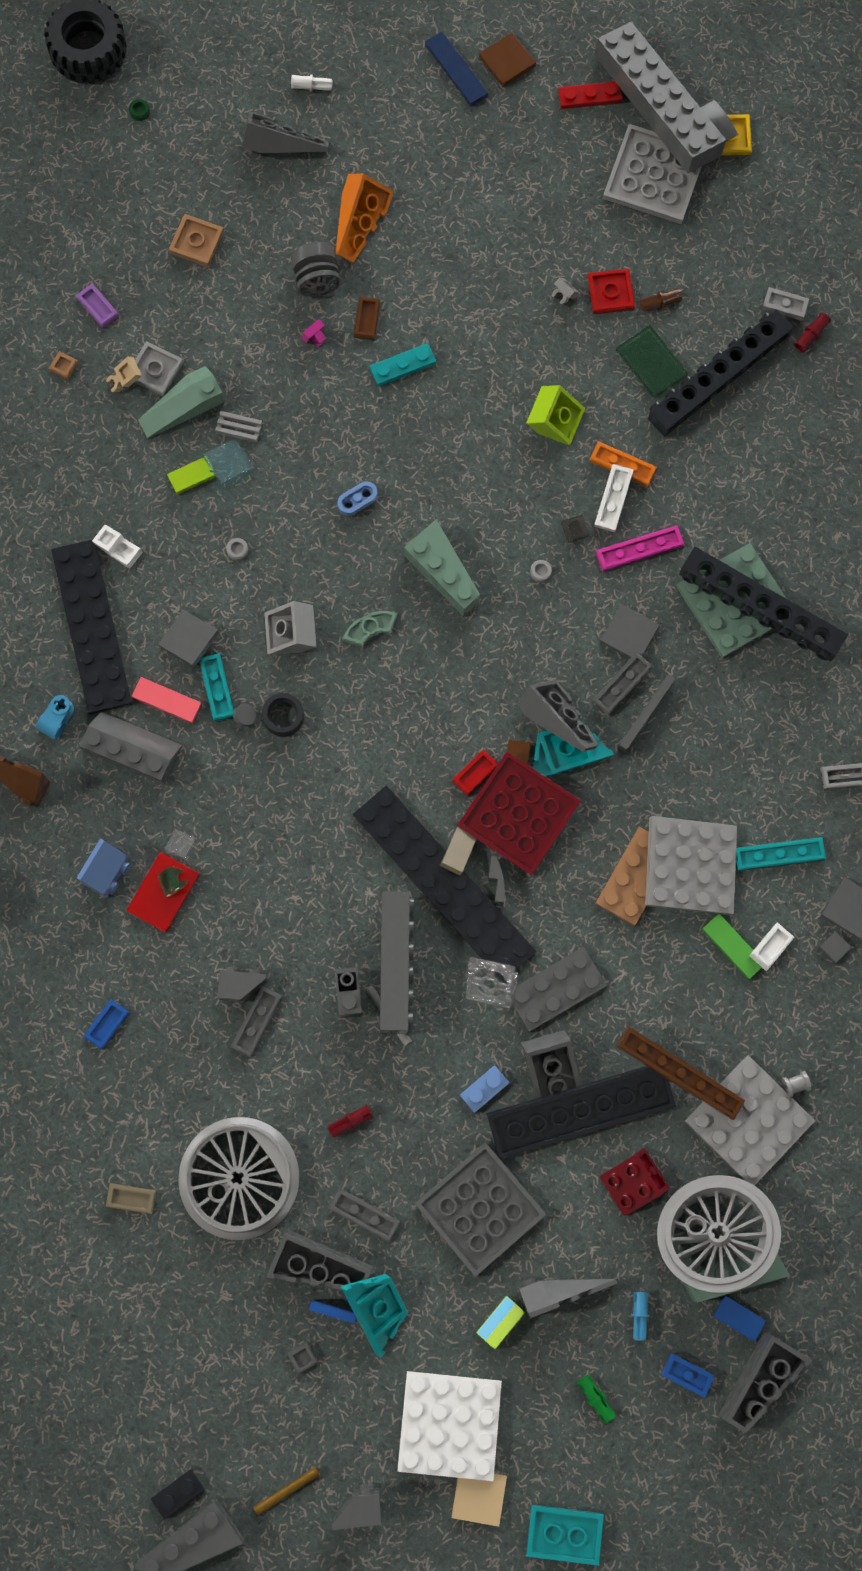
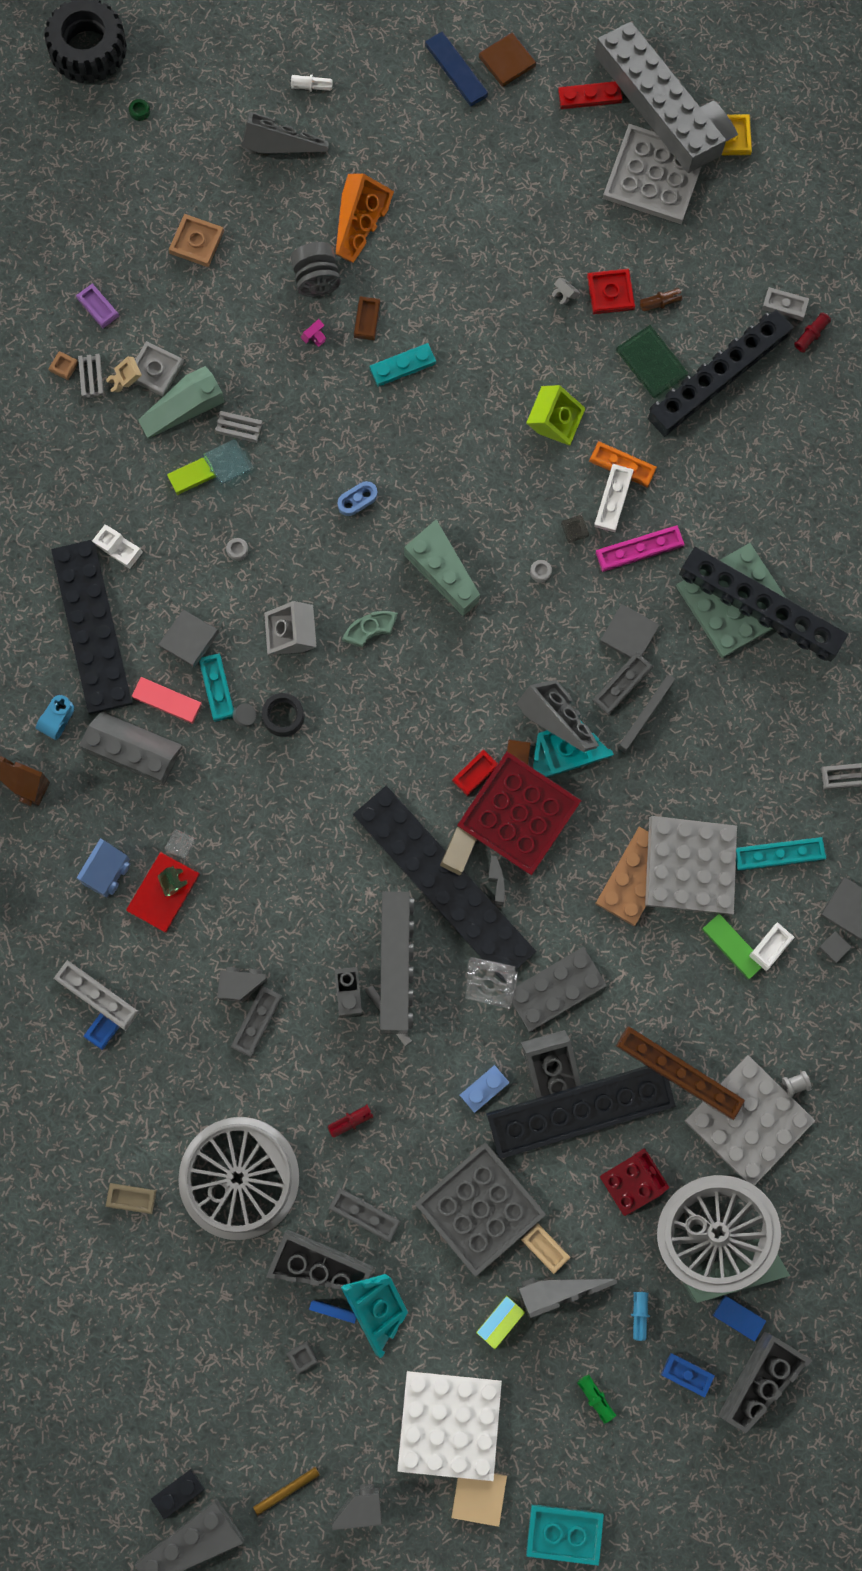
(89, 359): none -> light grey tile
(96, 995): none -> light grey tile
(545, 1248): none -> tan tile

